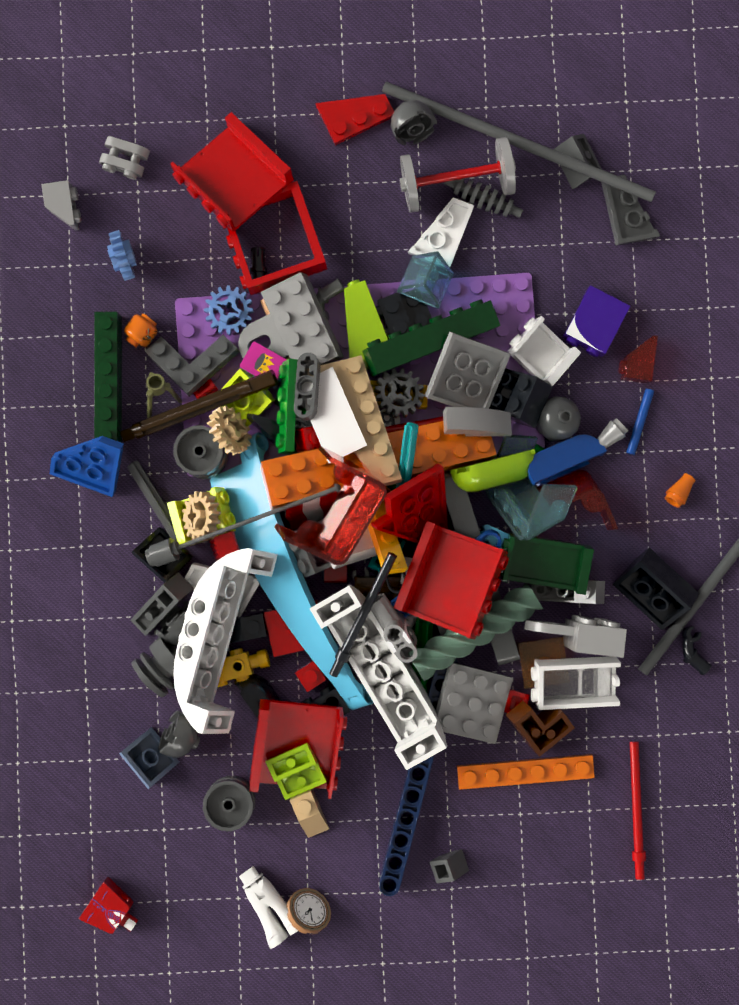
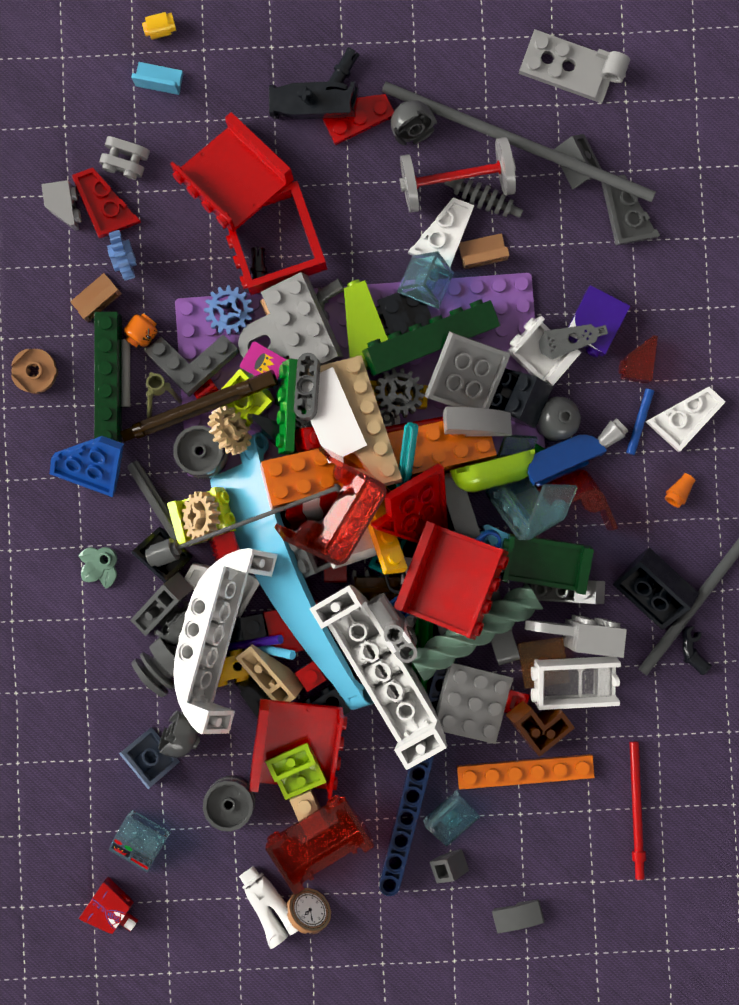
(21, 371): none -> medium nougat plate
(95, 297): none -> medium nougat panel
(96, 567): none -> sand green plate
(103, 206): none -> red wing
(125, 373): none -> light grey bar
(139, 840): none -> clear light blue slope
(158, 78): none -> medium azure panel
(159, 25): none -> yellow brick
(258, 642): none -> dark purple bar
(270, 674): none -> tan slope
(279, 652): none -> medium azure bar
(313, 100): none -> black piece
(318, 842): none -> clear red windscreen
(343, 69): none -> black pin
(343, 653): black bar -> none
(450, 818): none -> clear light blue slope
(483, 251): none -> medium nougat panel
(518, 917): none -> dark grey slope
(562, 342): none -> dark grey piece
(591, 68): none -> light grey hinge
(686, 418): none -> white wing

